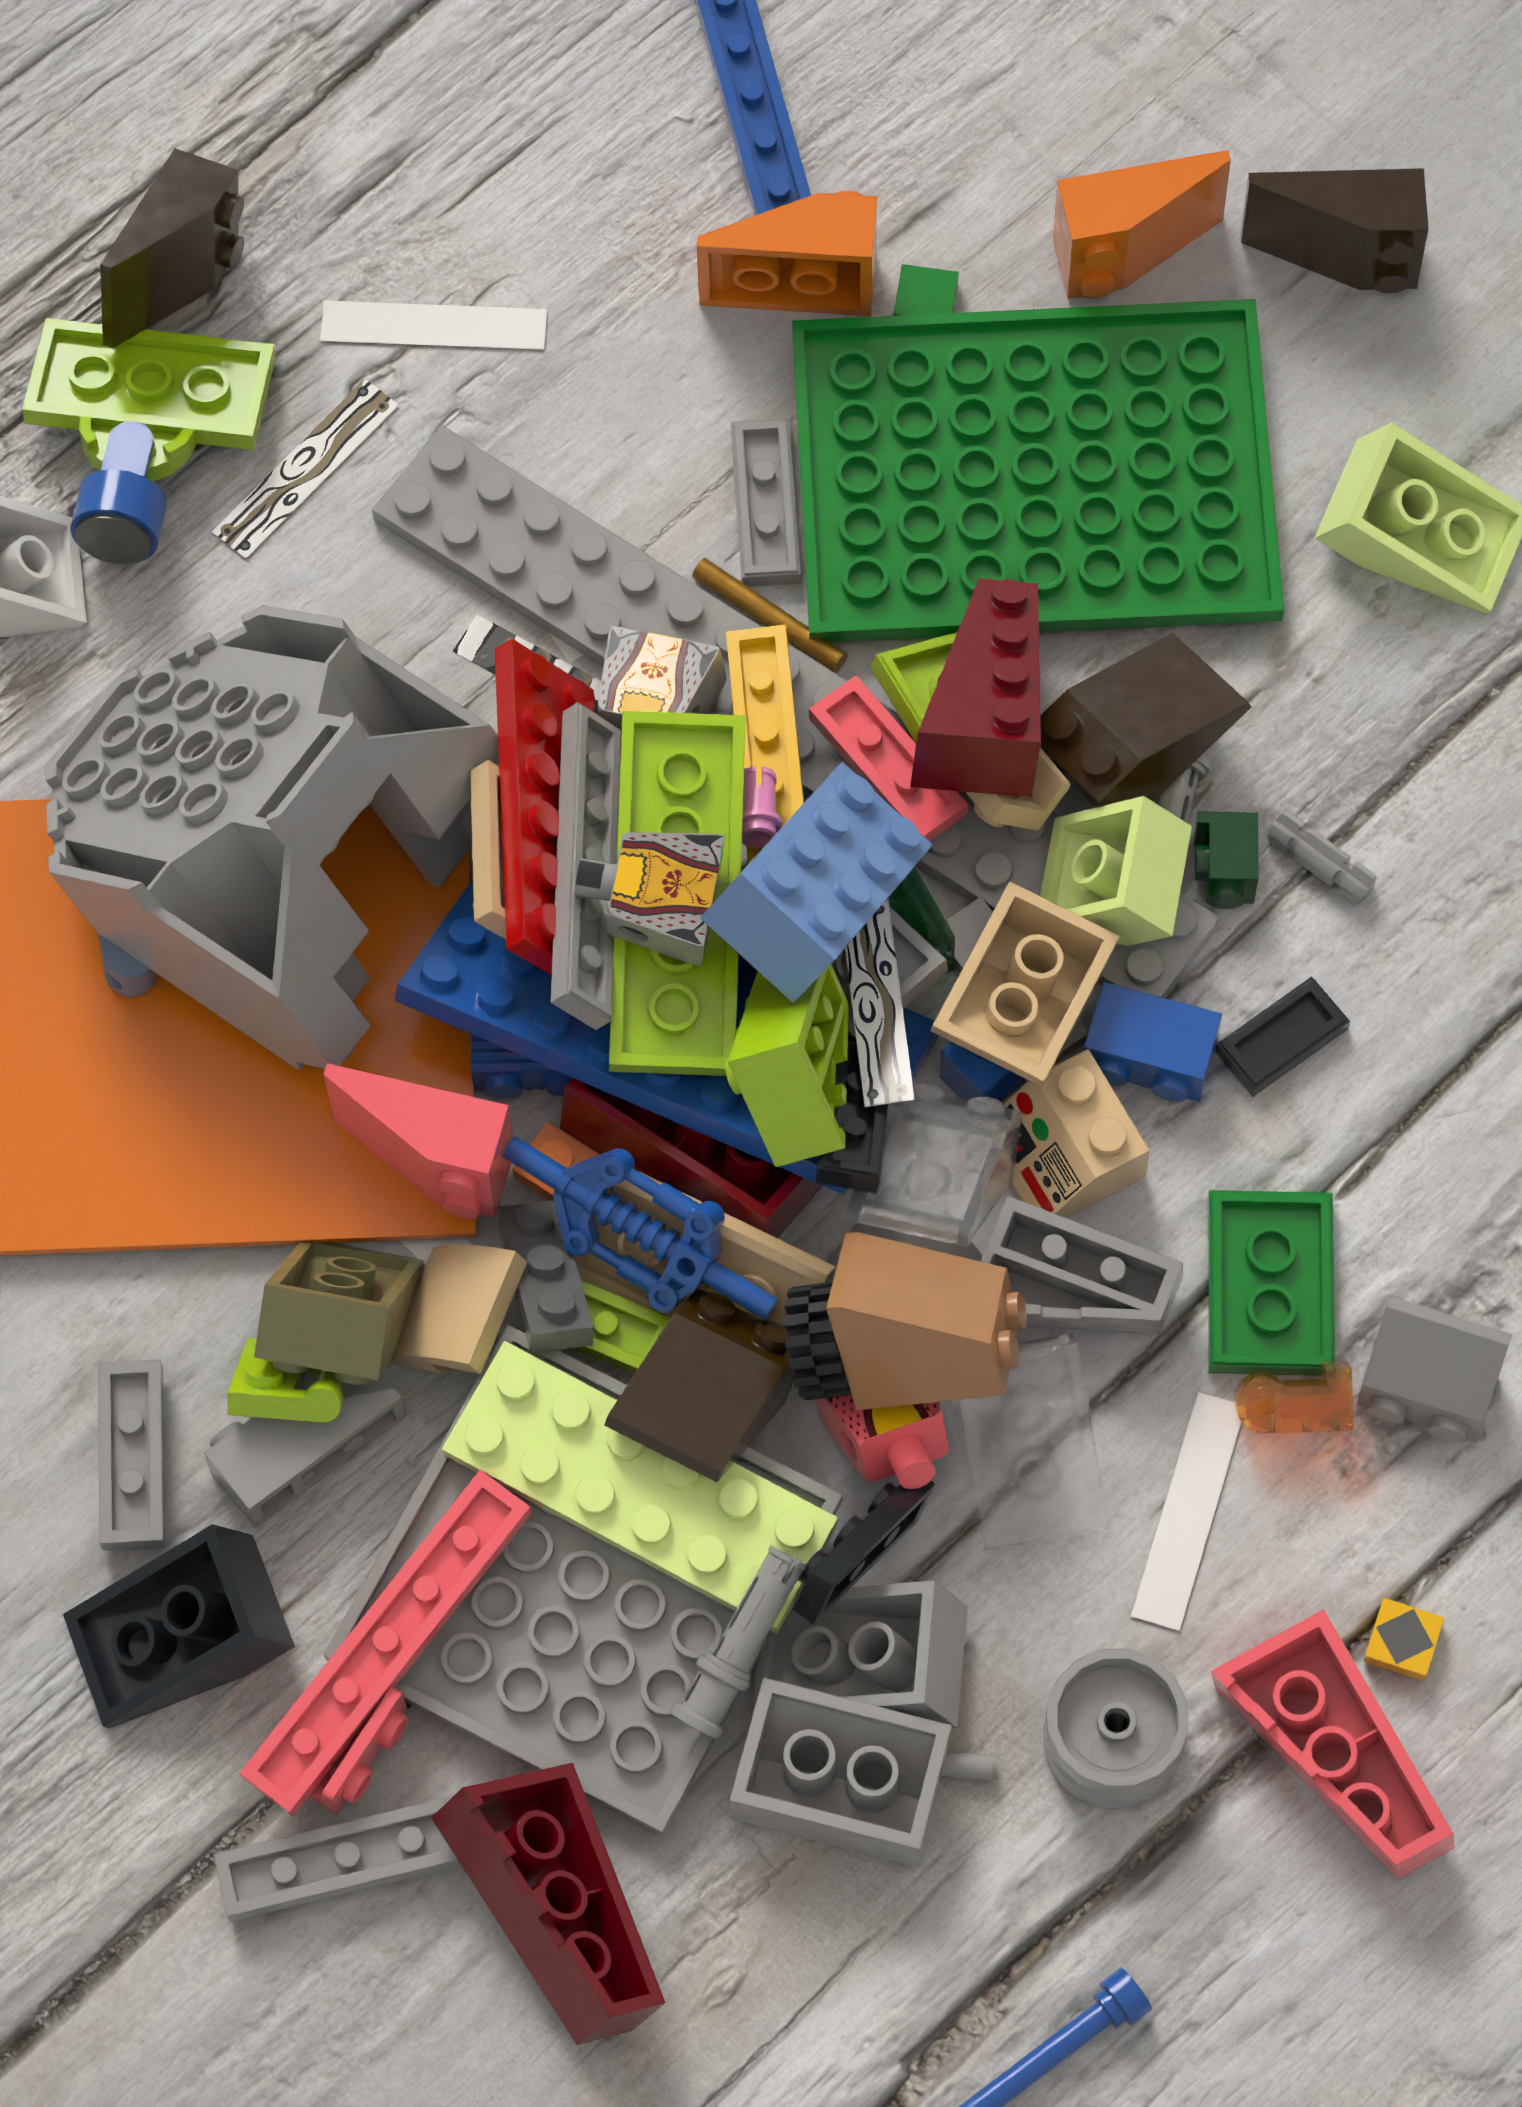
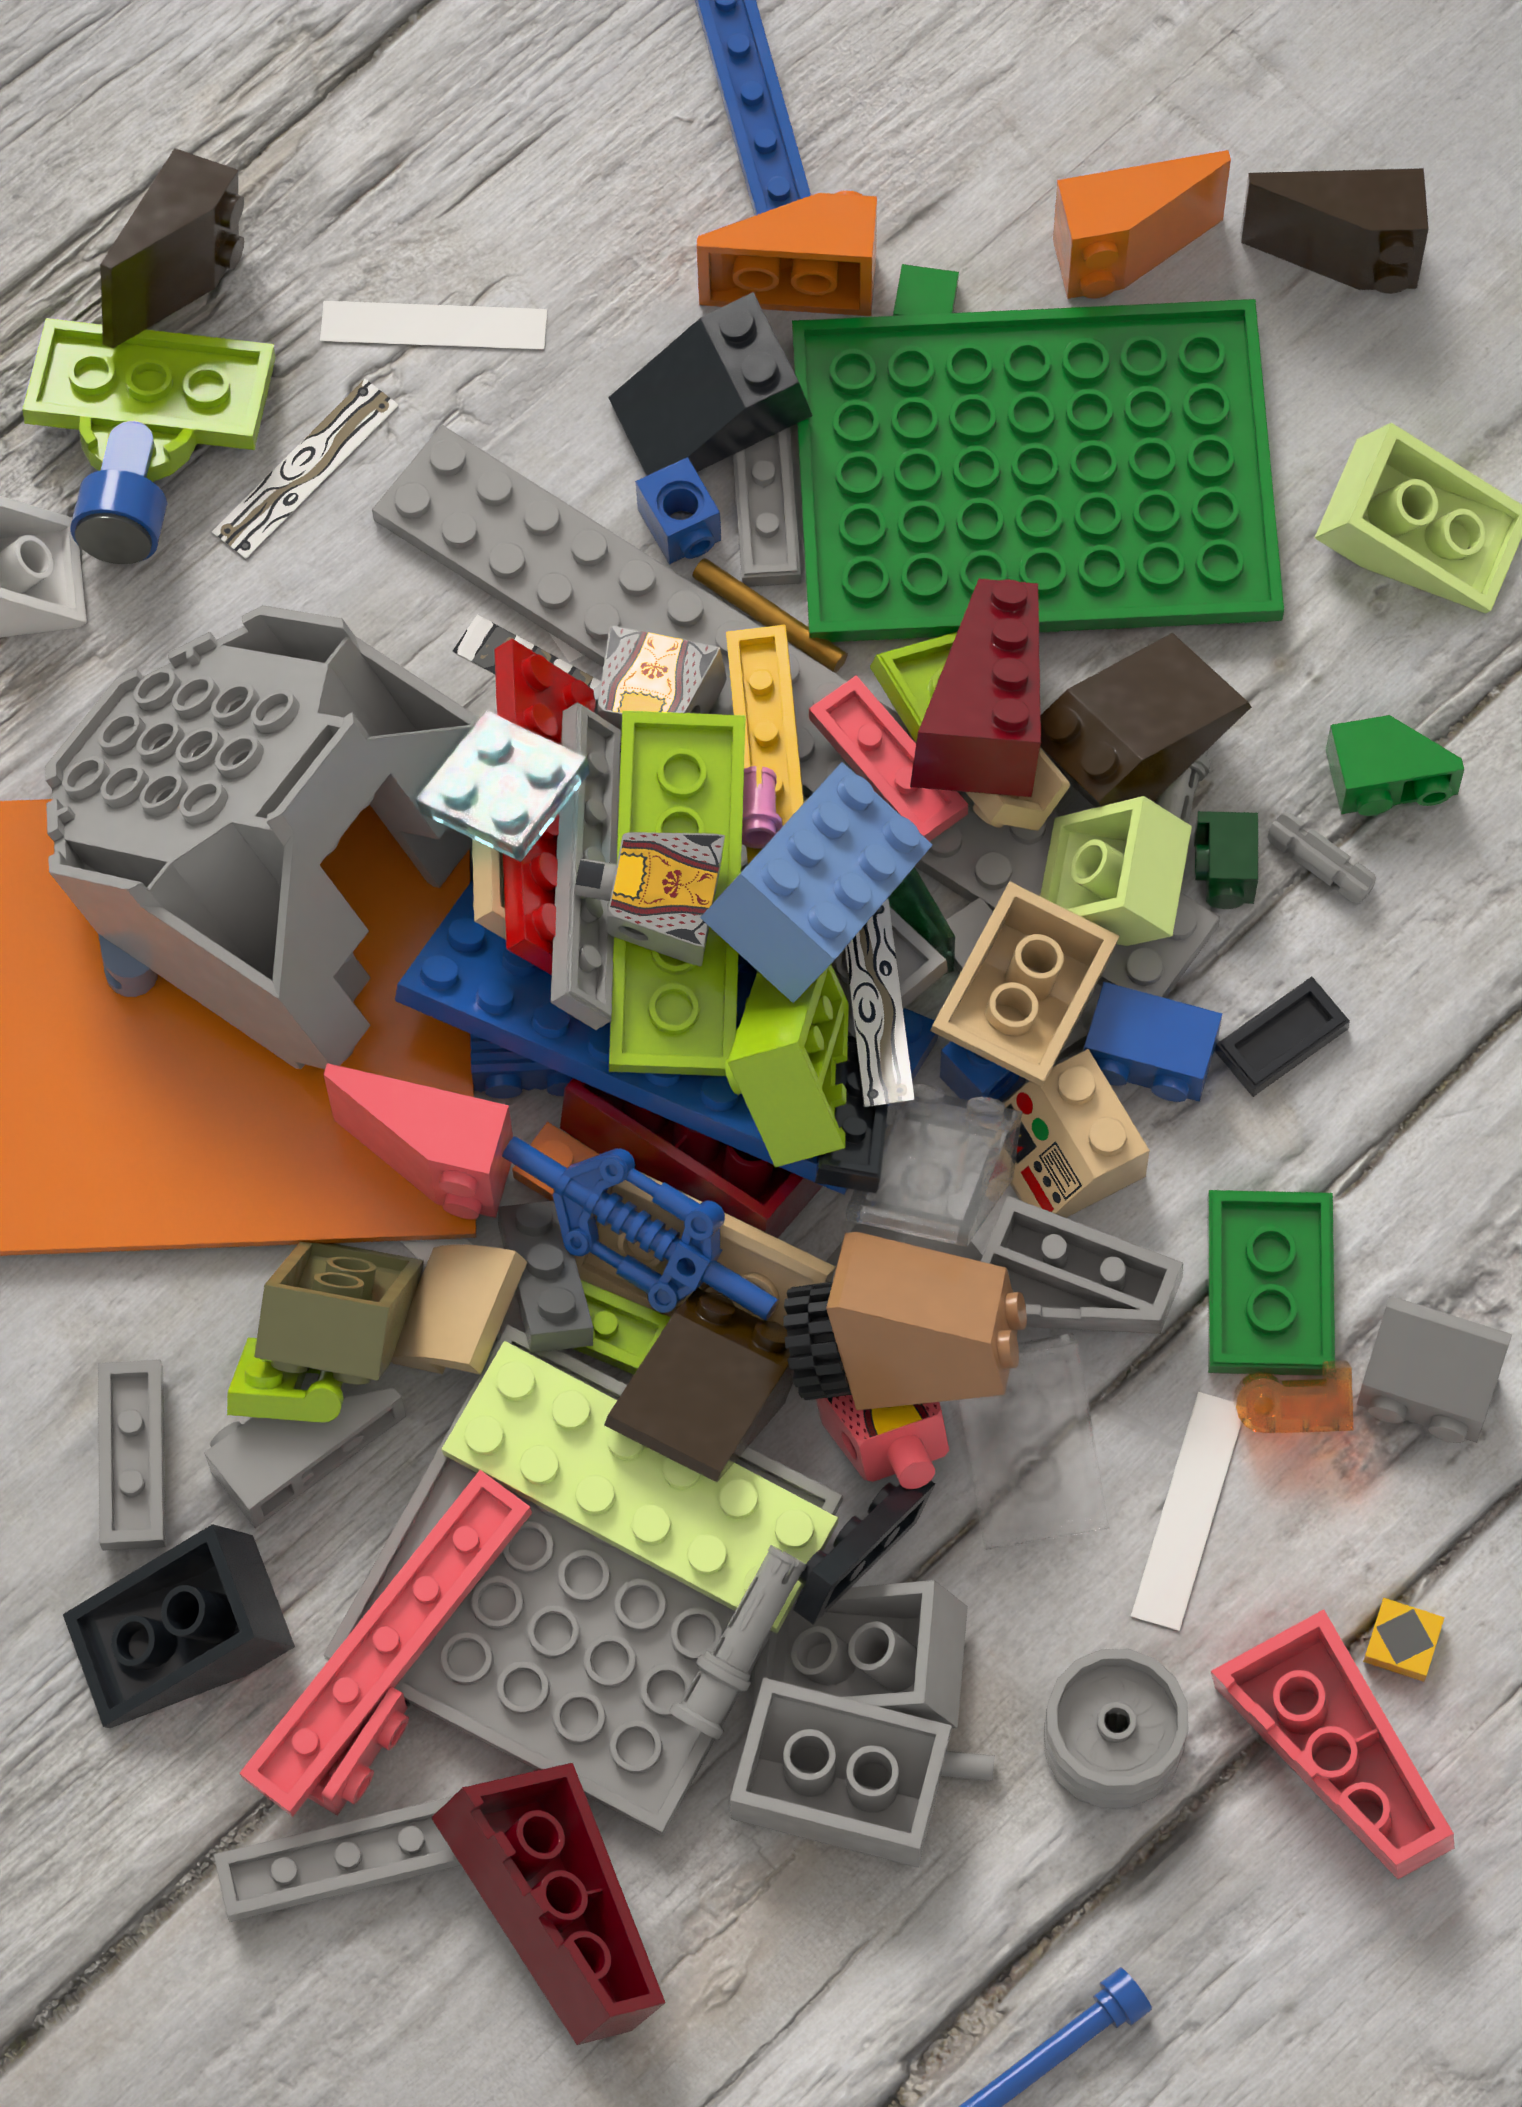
(503, 785): none -> clear light blue plate
(672, 491): none -> blue brick
(711, 391): none -> black slope
(1388, 765): none -> green slope

